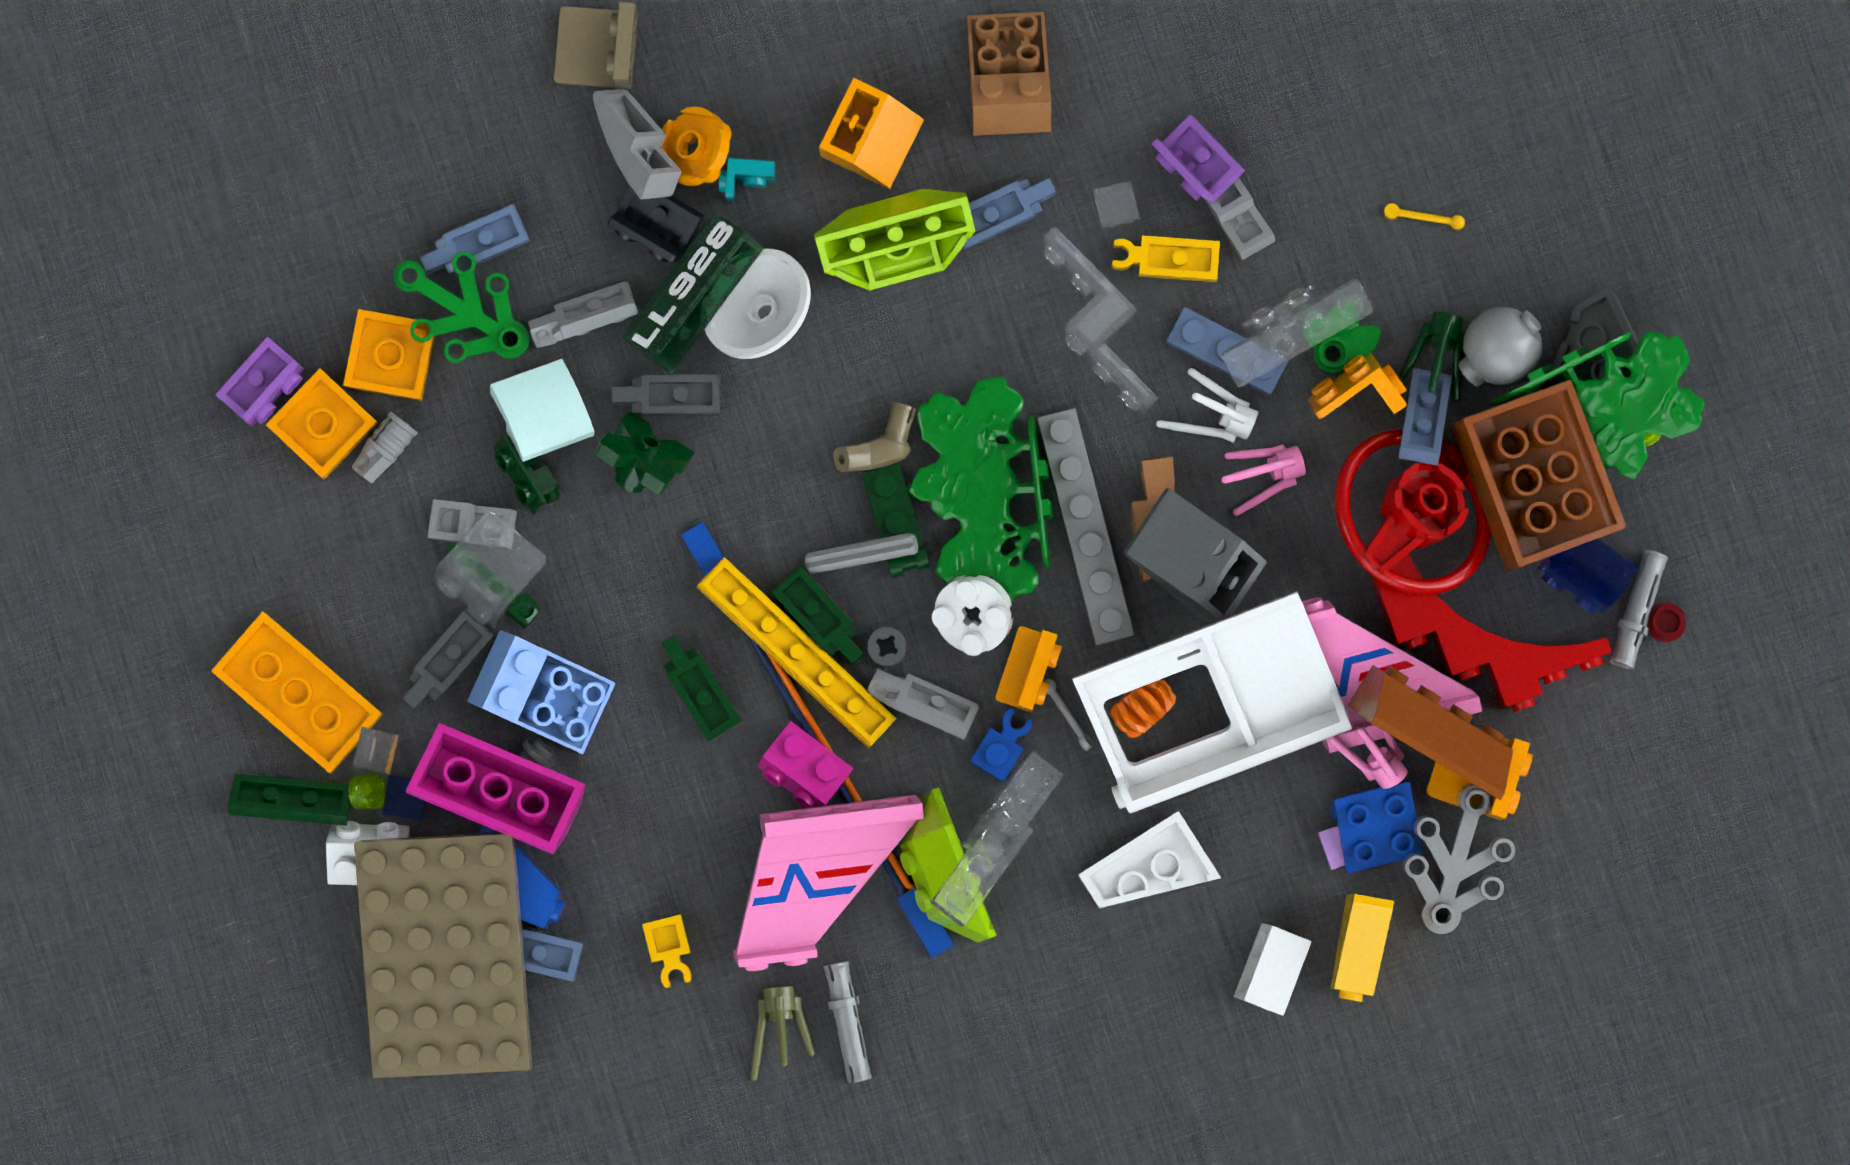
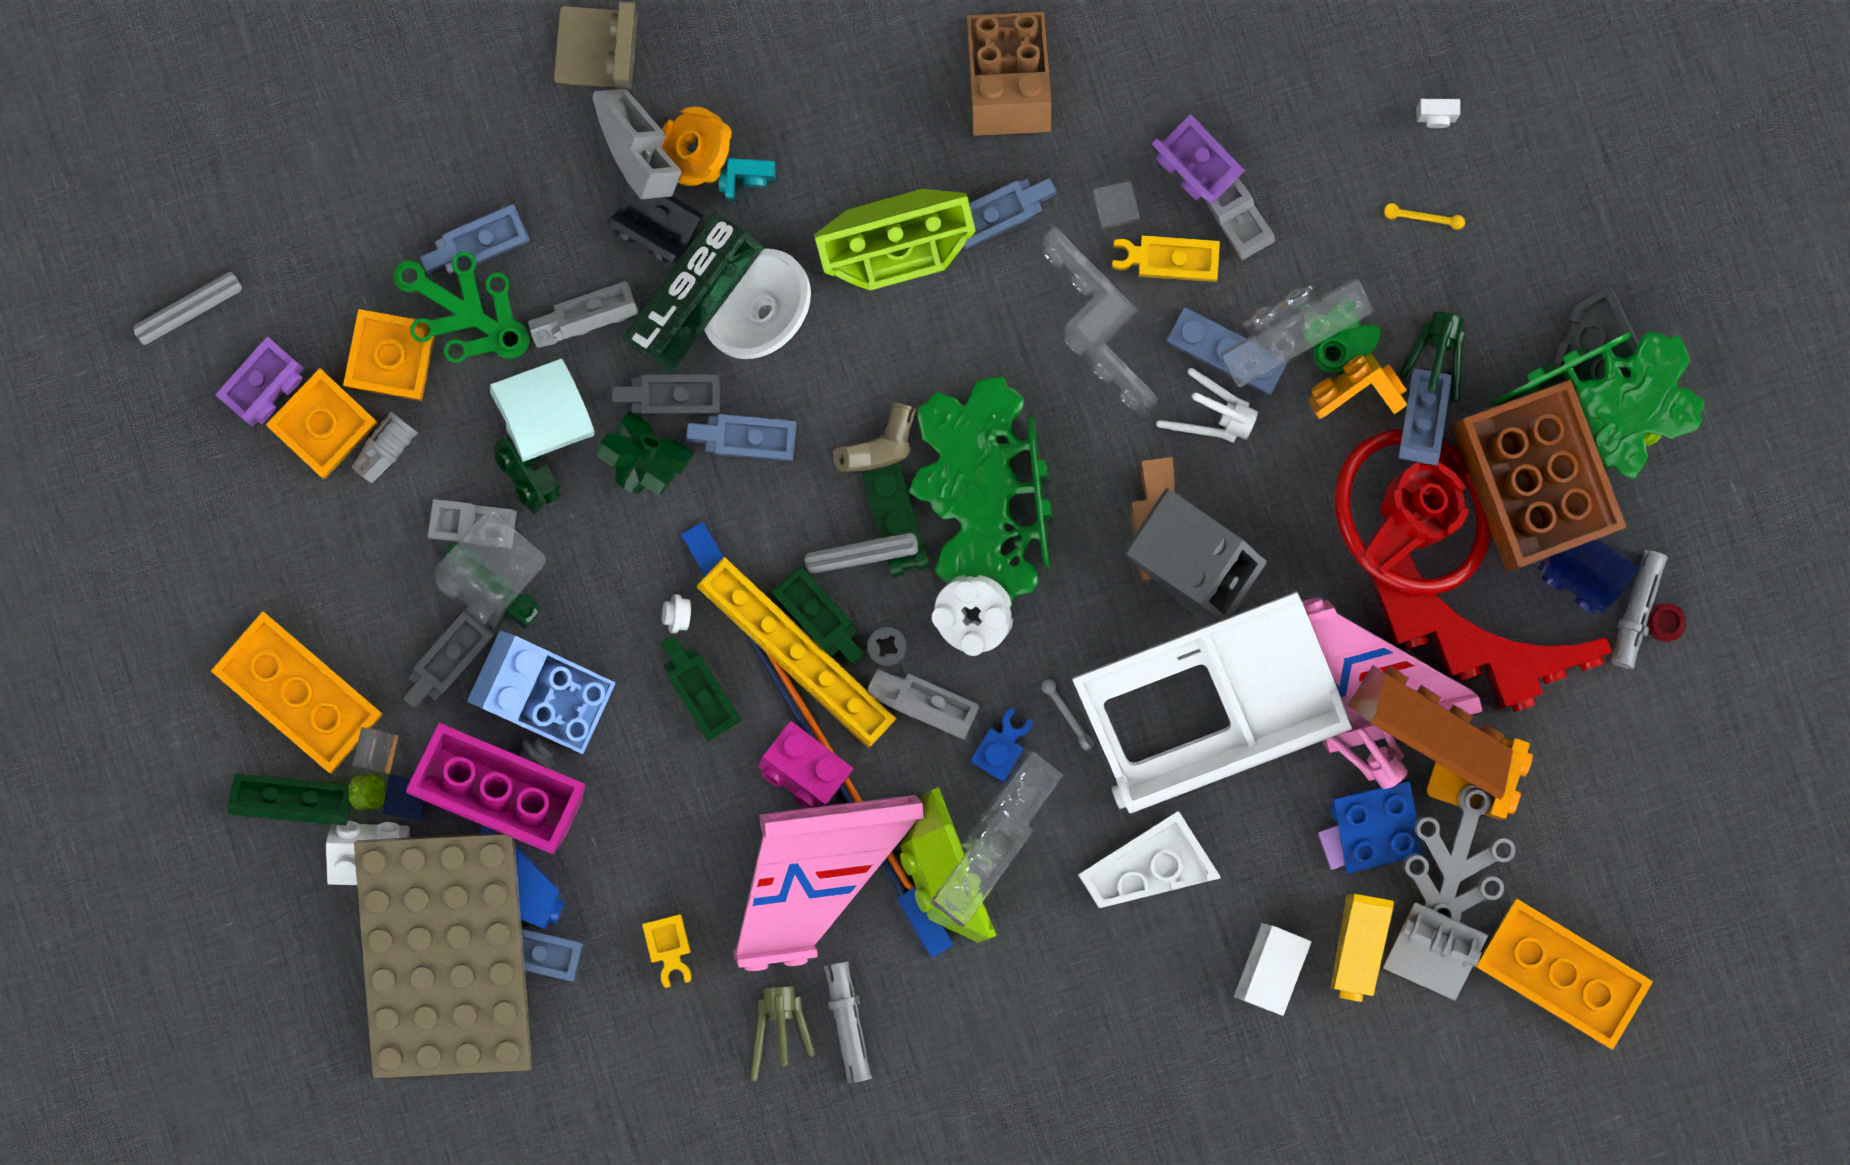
(187, 308): none -> light grey axle
(676, 613): none -> white plate
(746, 437): none -> sand blue hinge
(870, 134): light orange slope -> none
(1025, 669): light orange bracket -> none
(1085, 527): light grey plate -> none
(1142, 707): orange gear -> none
(1283, 464): bright pink plant -> none
(1435, 951): none -> light grey hinge
(1438, 112): none -> white plate
(1501, 347): light grey brick -> none
(1563, 974): none -> light orange plate

